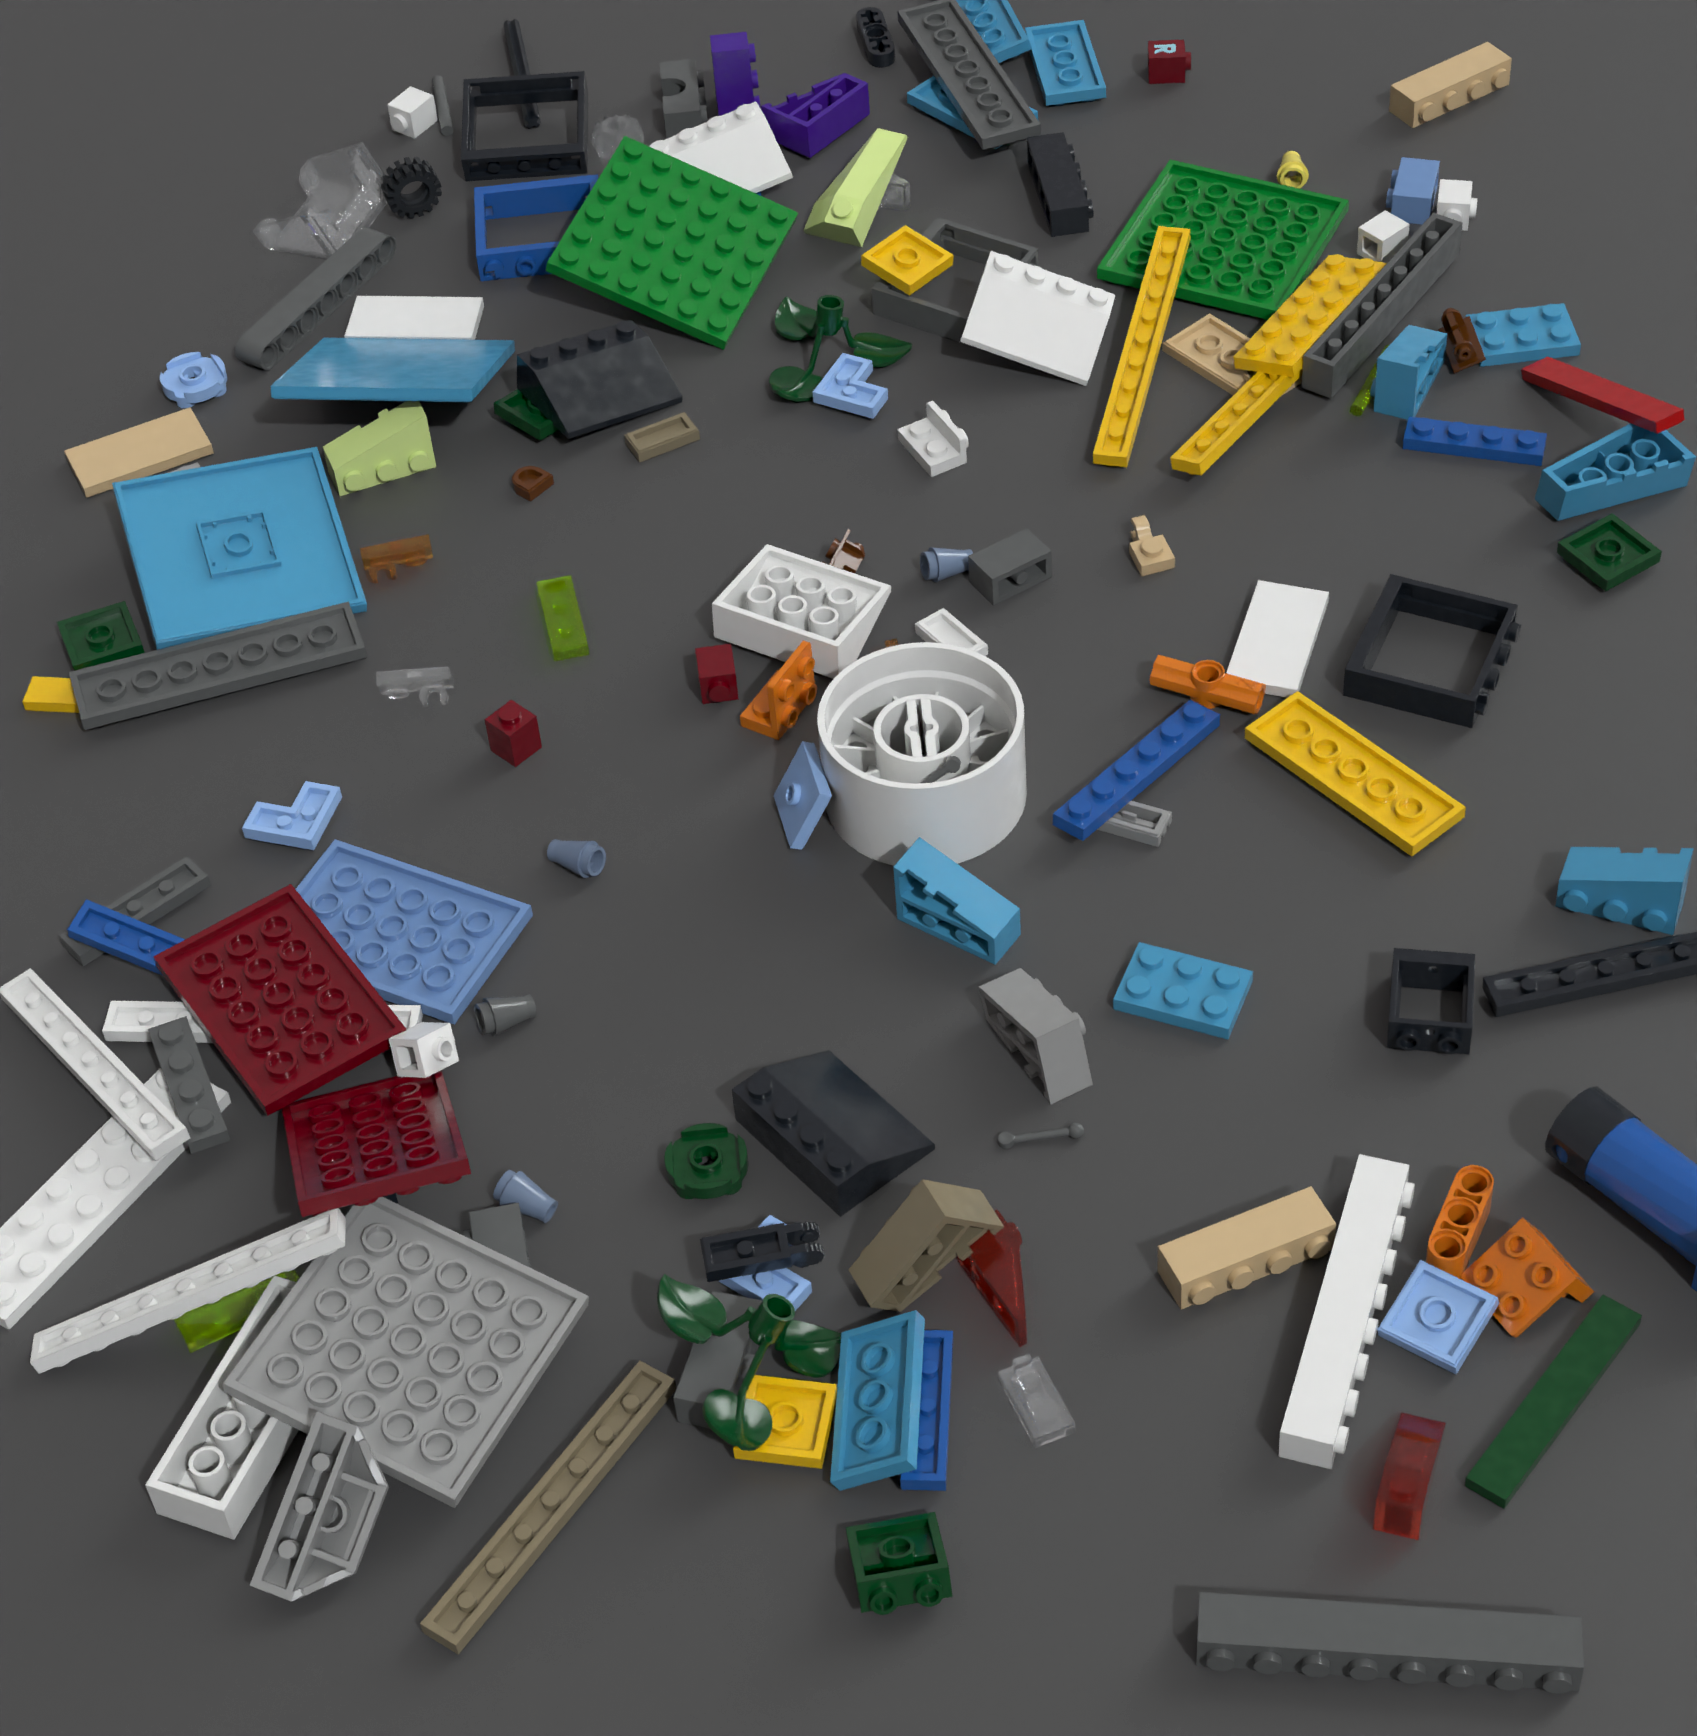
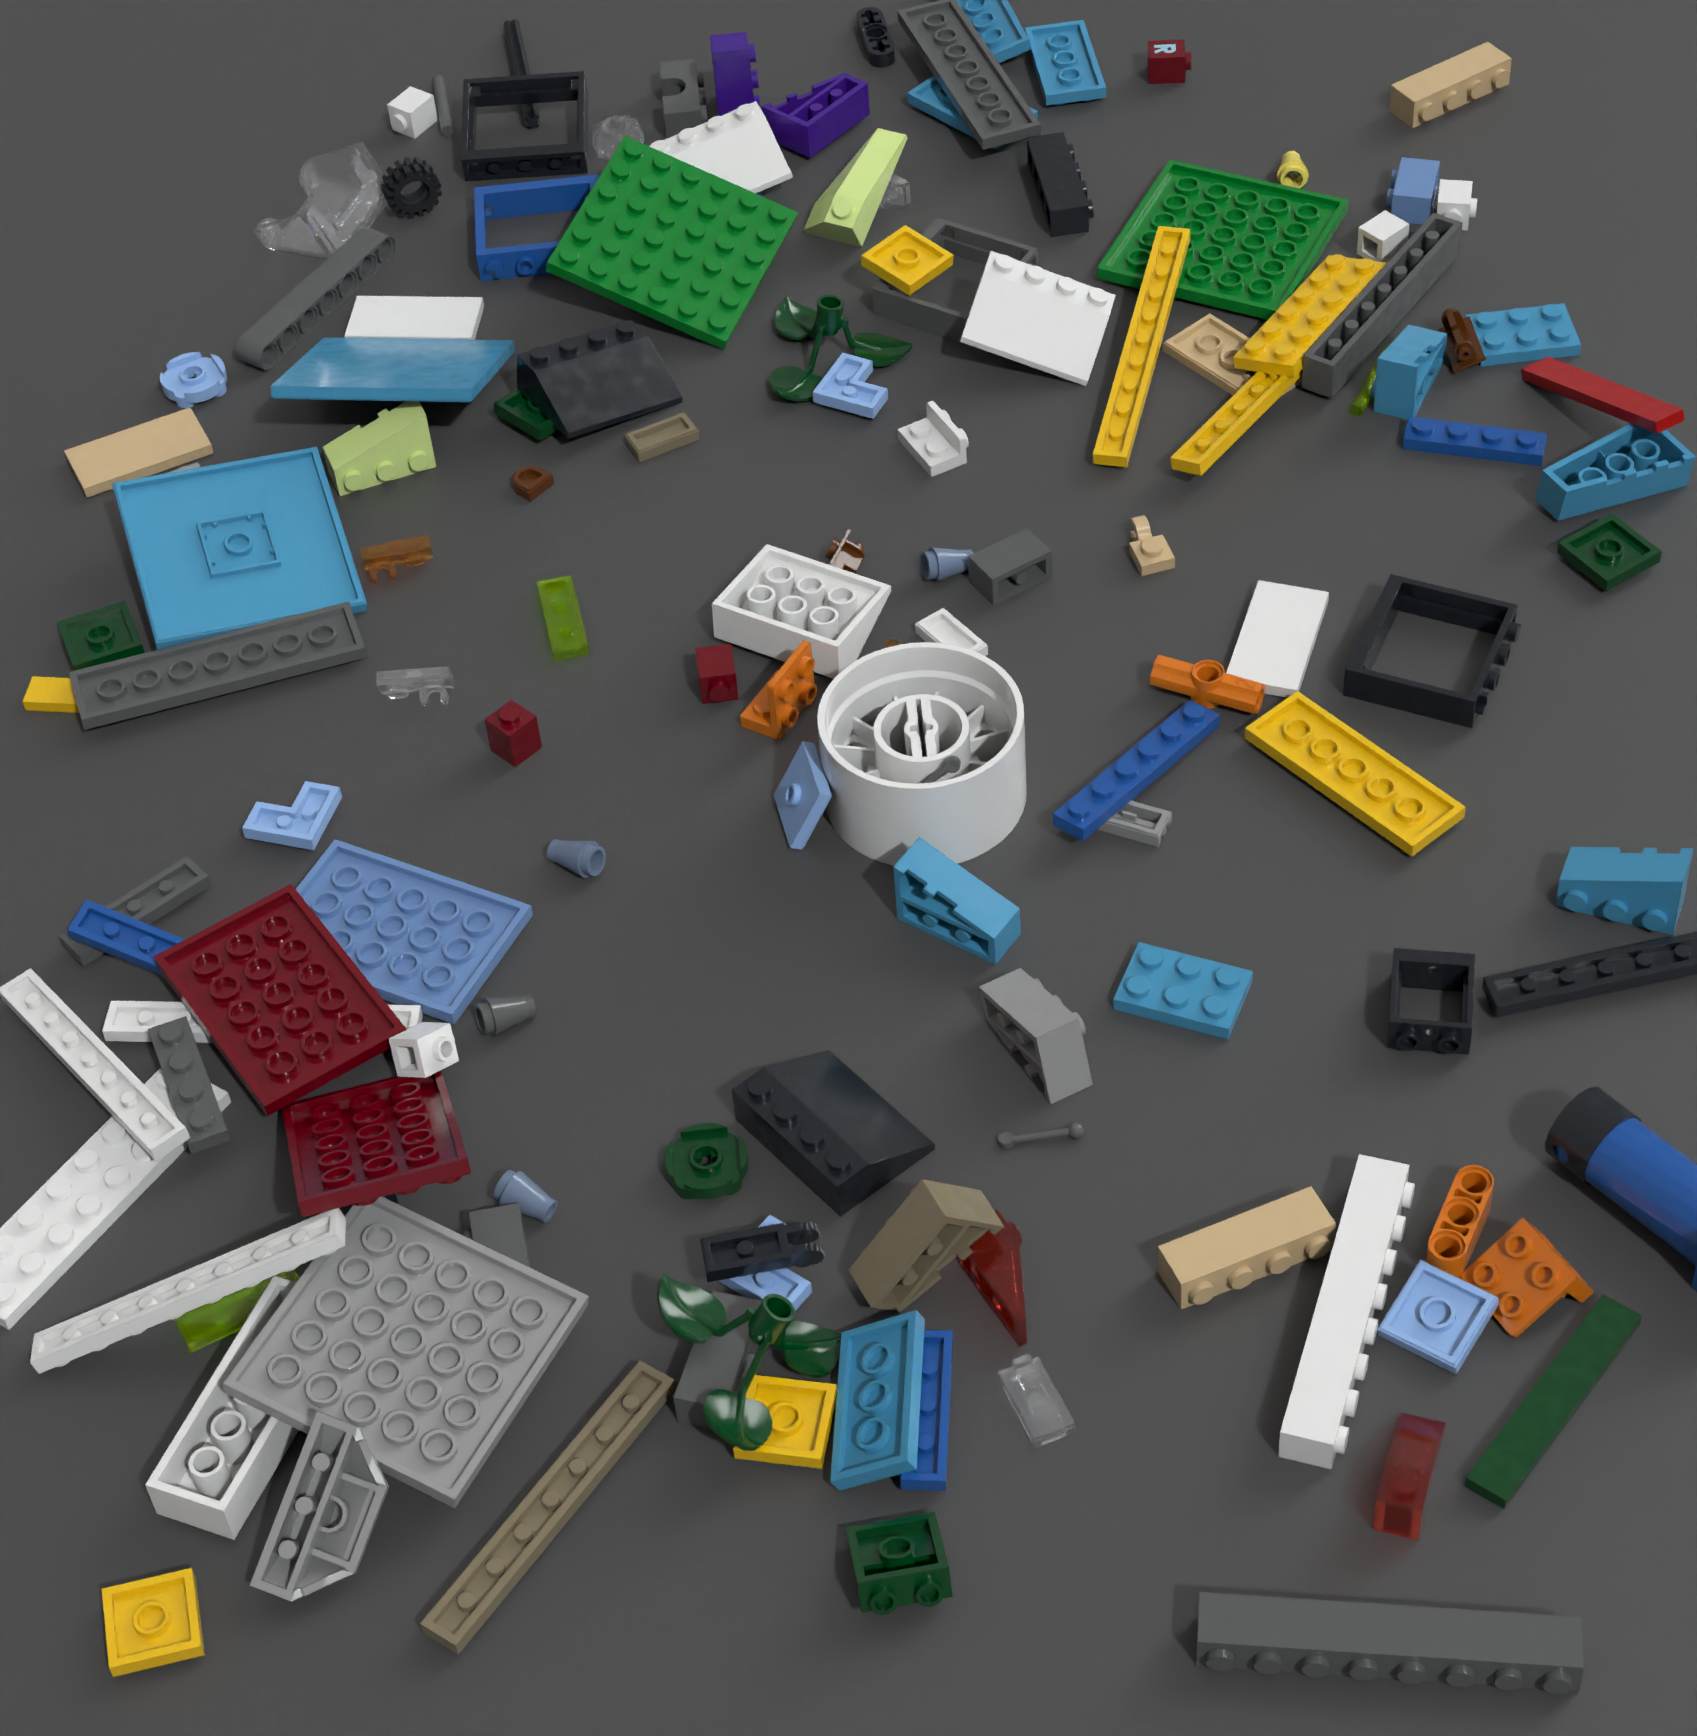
(152, 1622): none -> yellow plate

